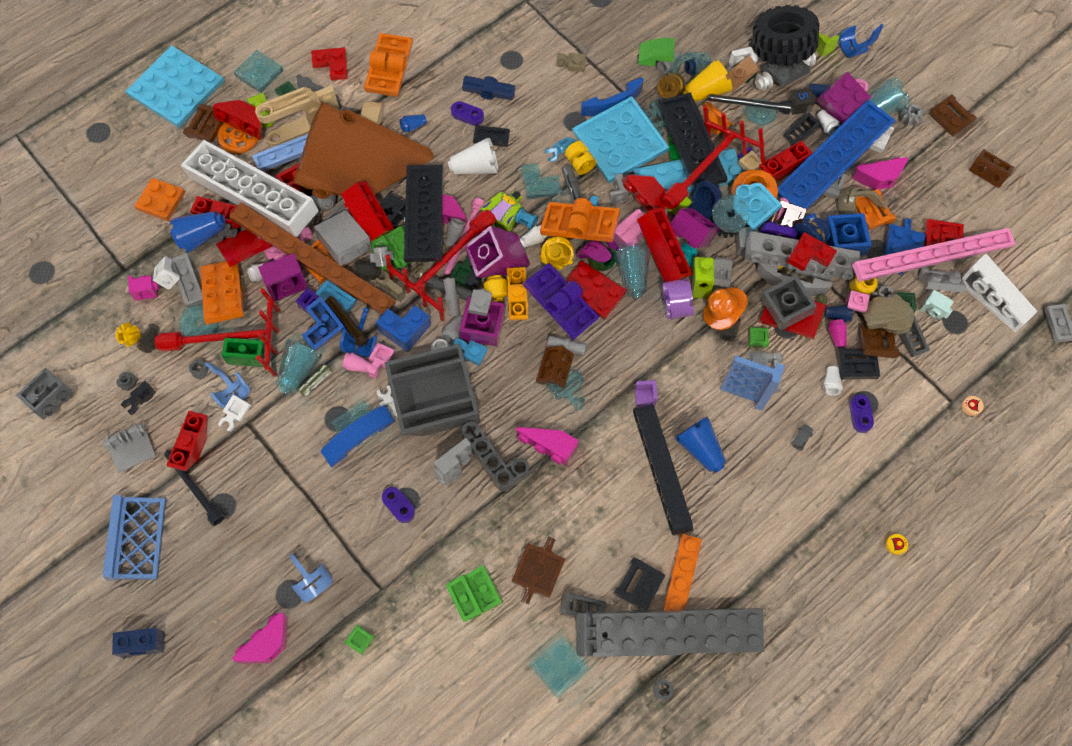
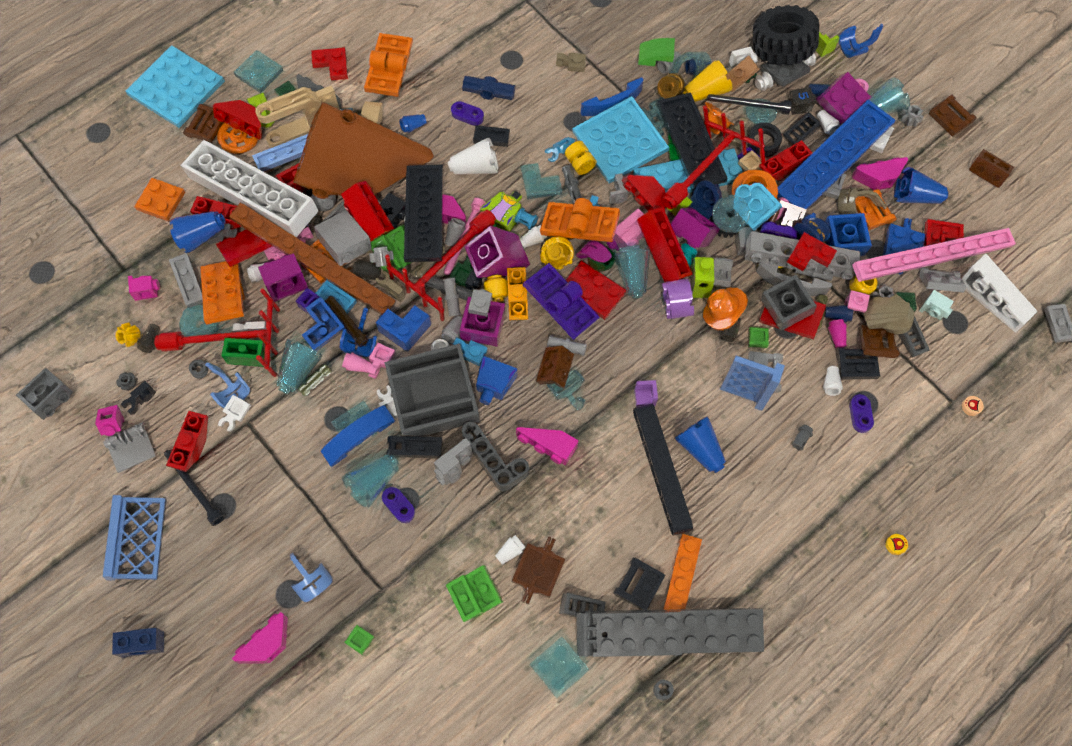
(111, 425): none -> dark pink brick
(164, 275): white bracket -> none
(249, 326): none -> white plate
(370, 479): none -> clear light blue cone
(415, 446): none -> black plate
(494, 379): none -> blue torso
(511, 549): none -> white cone
(773, 132): none -> black tyre
(919, 188): none -> blue cone

